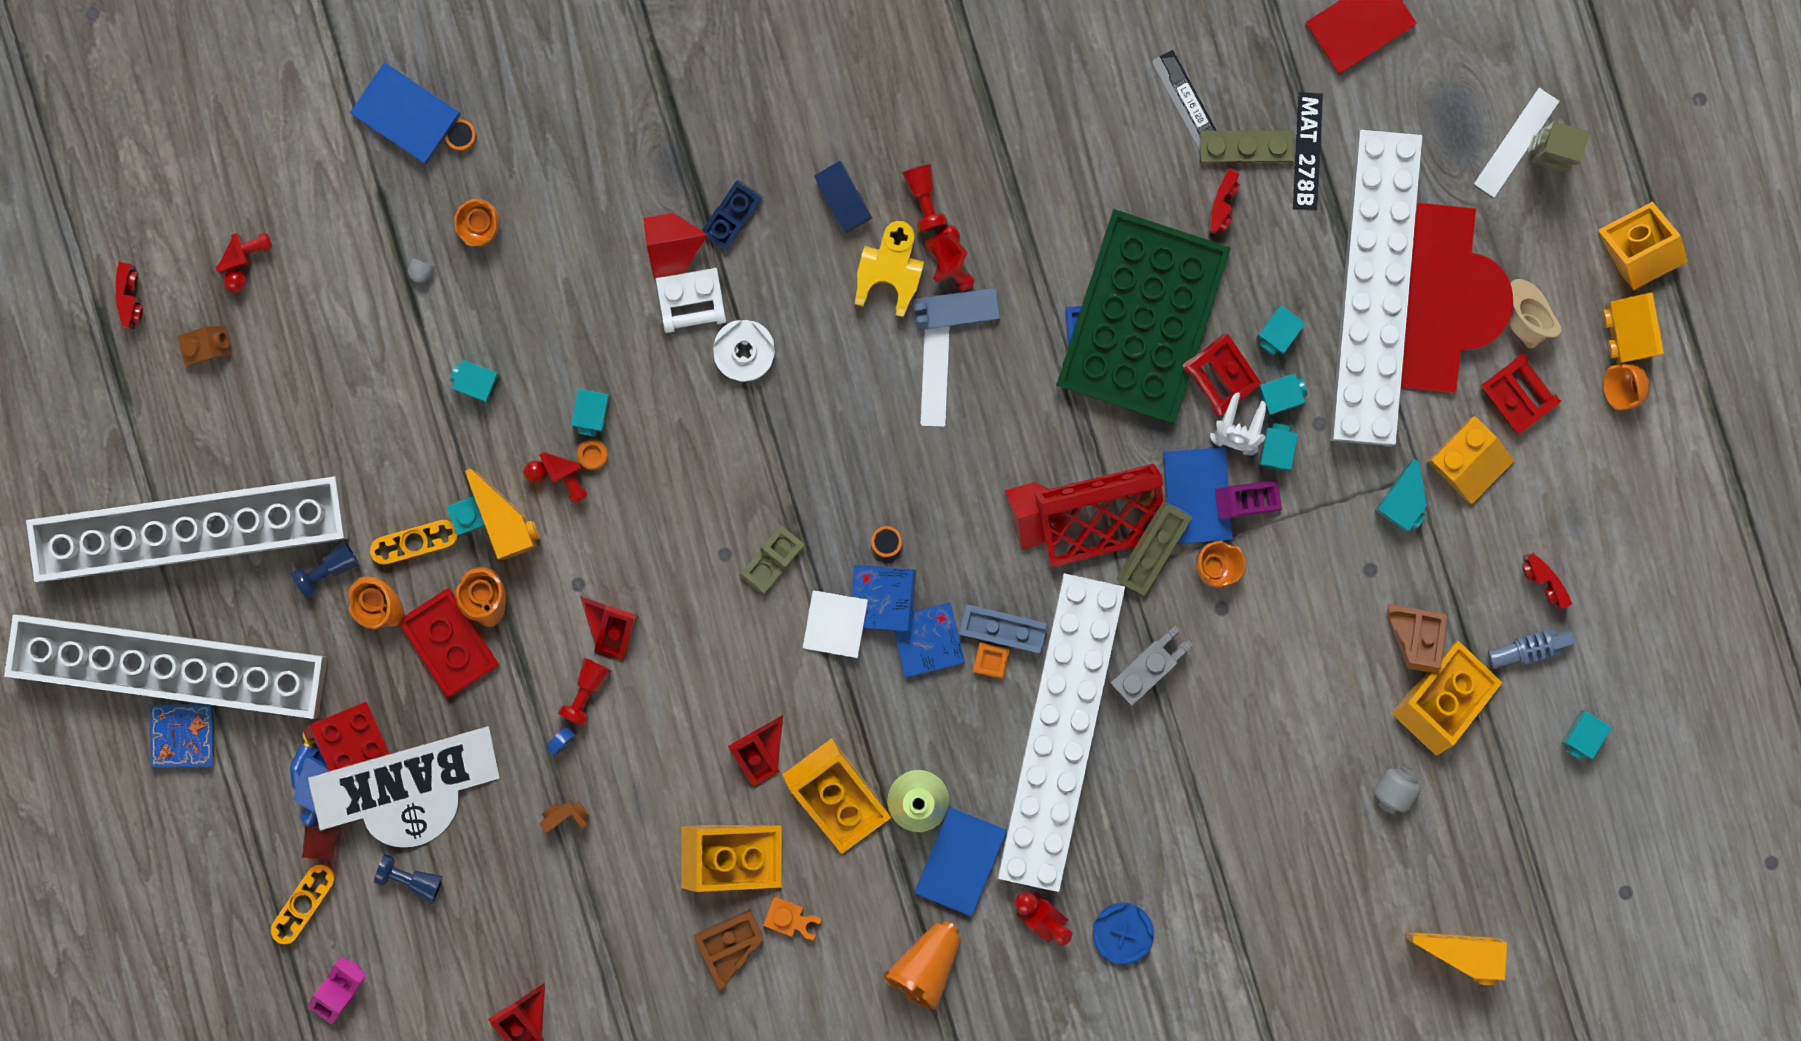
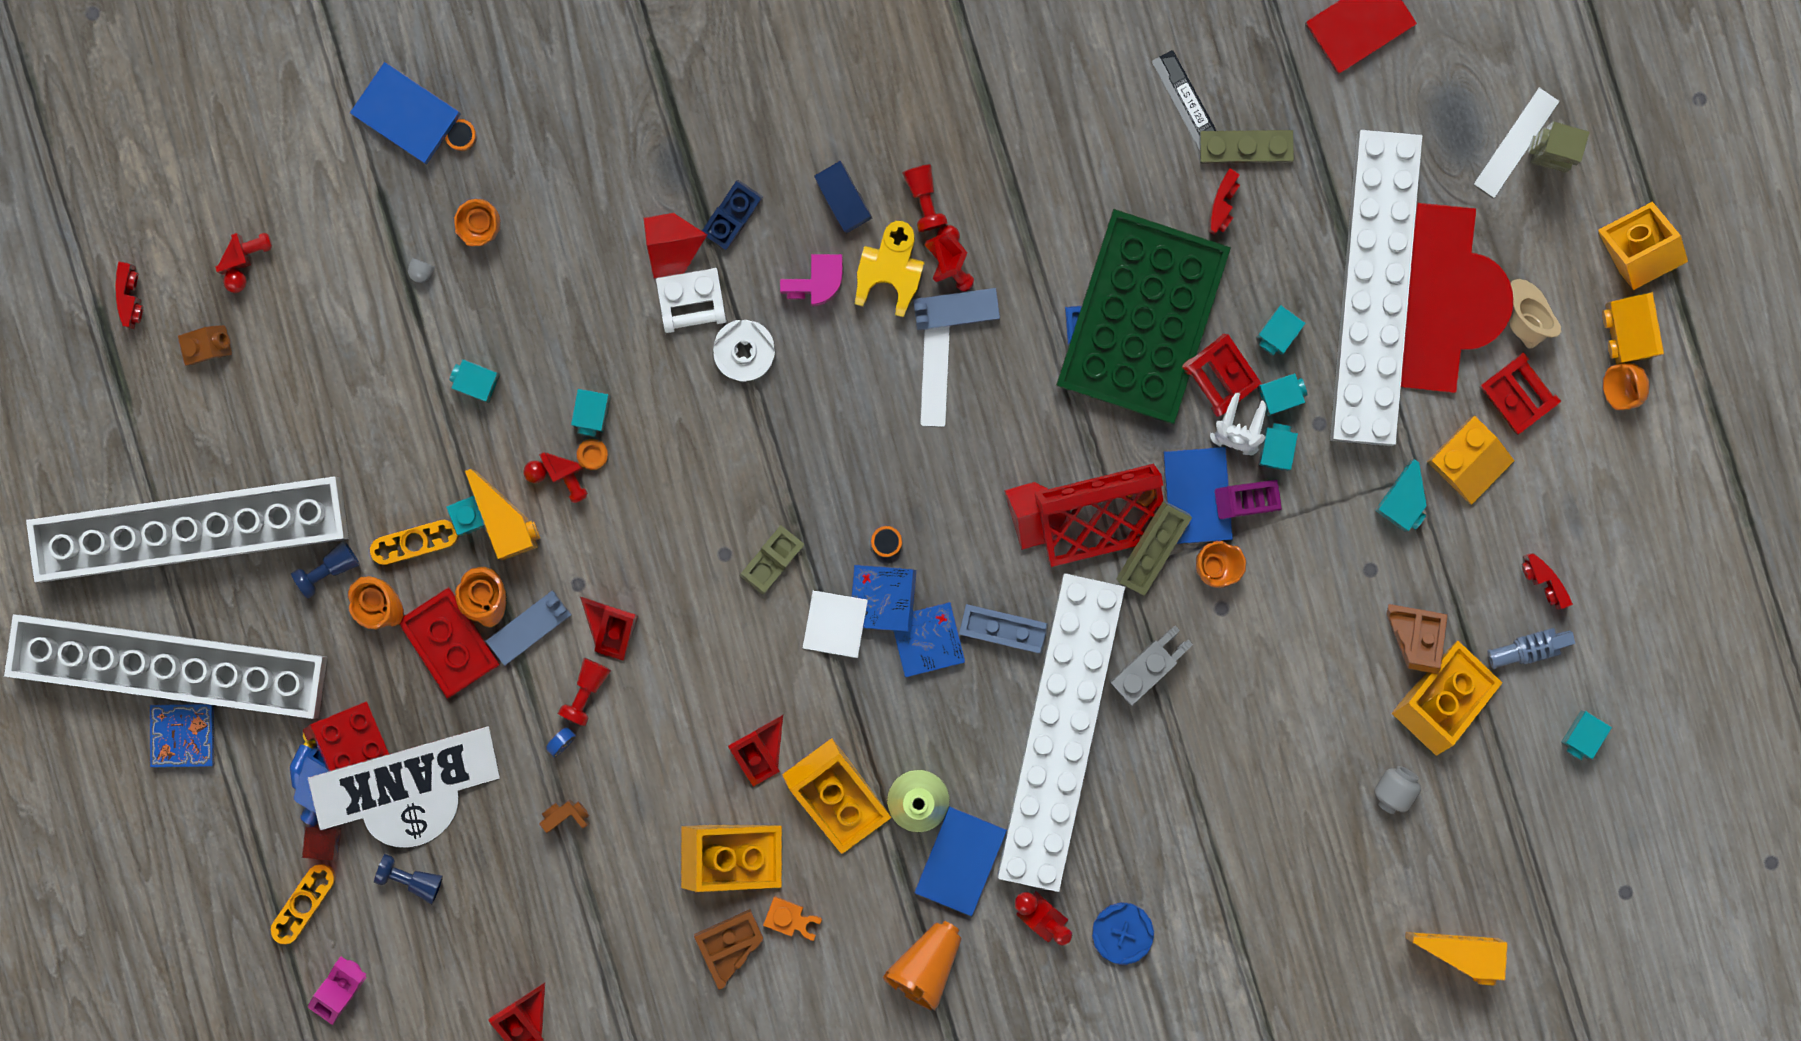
(528, 628): none -> sand blue hinge
(824, 281): none -> dark pink brick
(991, 660): orange tile -> none
(1307, 151): black sticker -> none

